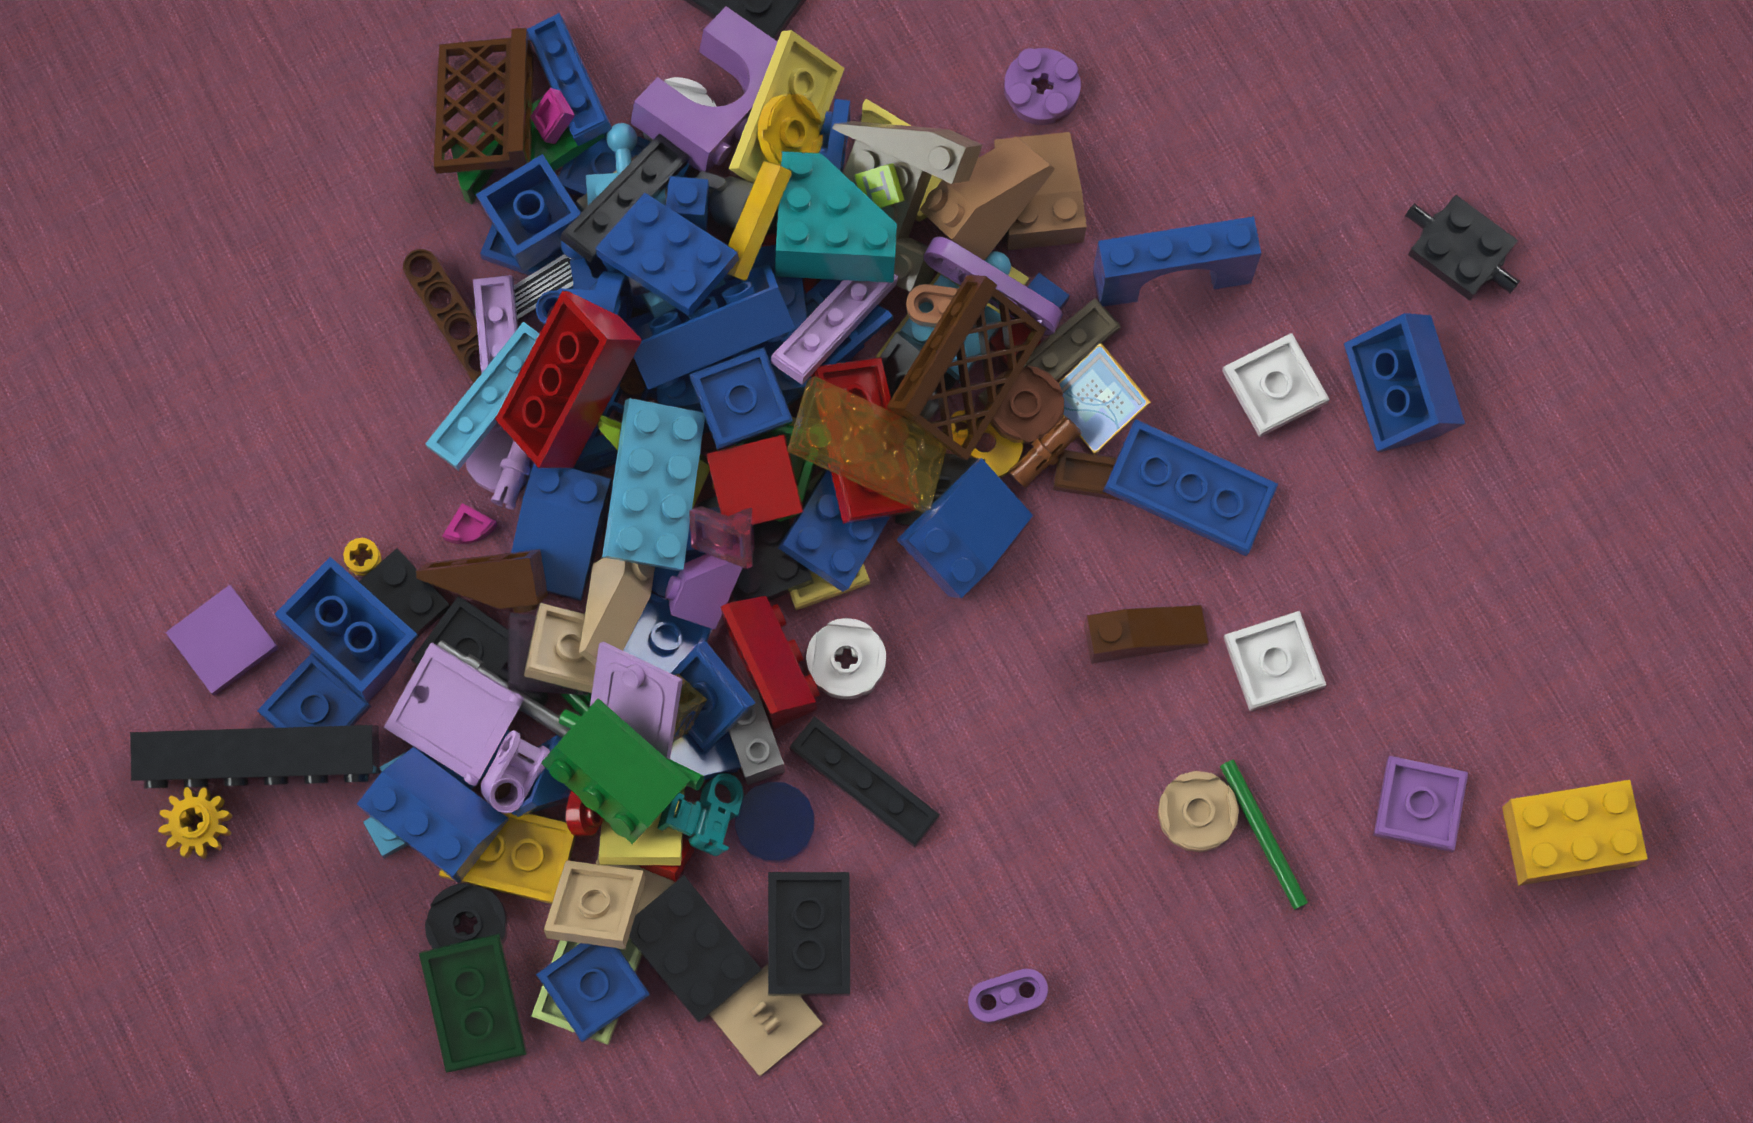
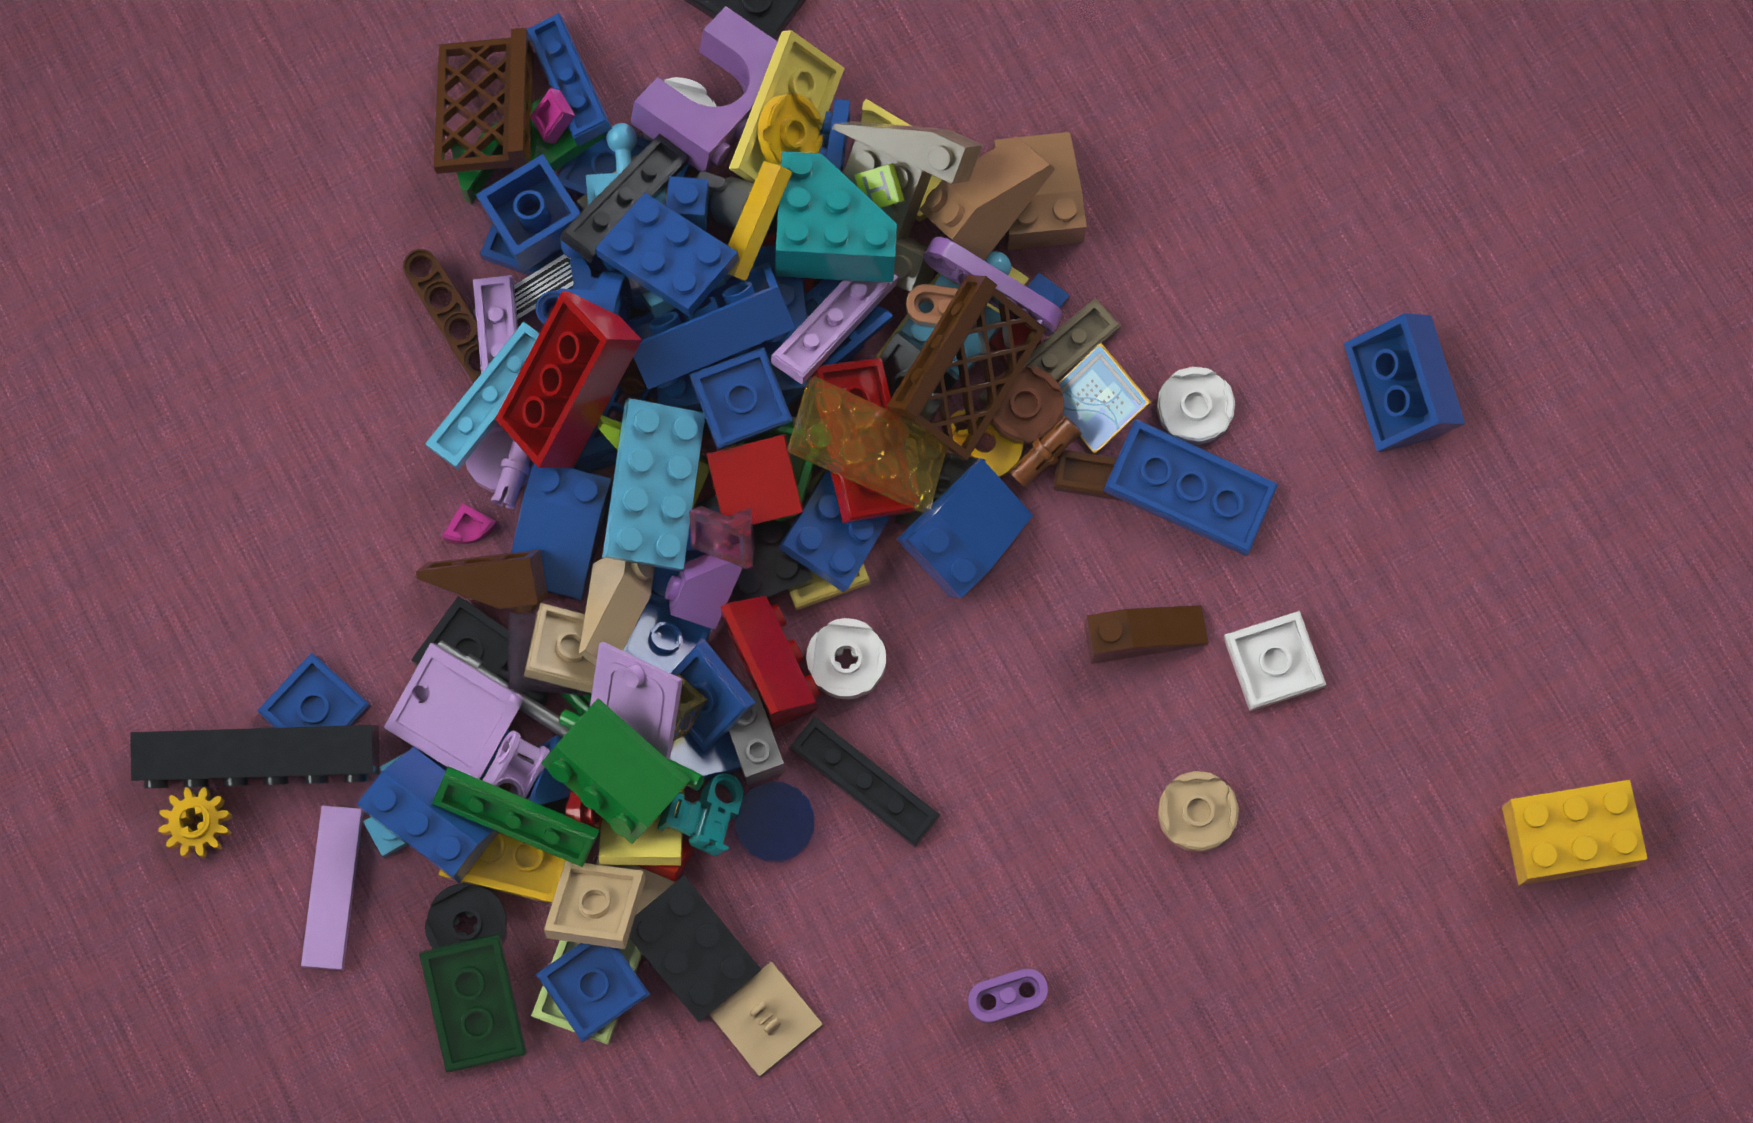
(222, 640): medium lavender tile -> none
(332, 888): none -> lavender tile
(347, 629): blue slope -> none
(354, 548): yellow bush -> none
(407, 597): black plate -> none
(515, 816): none -> green tile
(808, 934): black plate -> none
(1037, 65): medium lavender plate -> none
(1195, 405): none -> white tile
(1223, 247): blue arch -> none
(1264, 834): green bar -> none
(1275, 384): white plate -> none
(1420, 803): medium lavender tile -> none
(1462, 247): black plate -> none

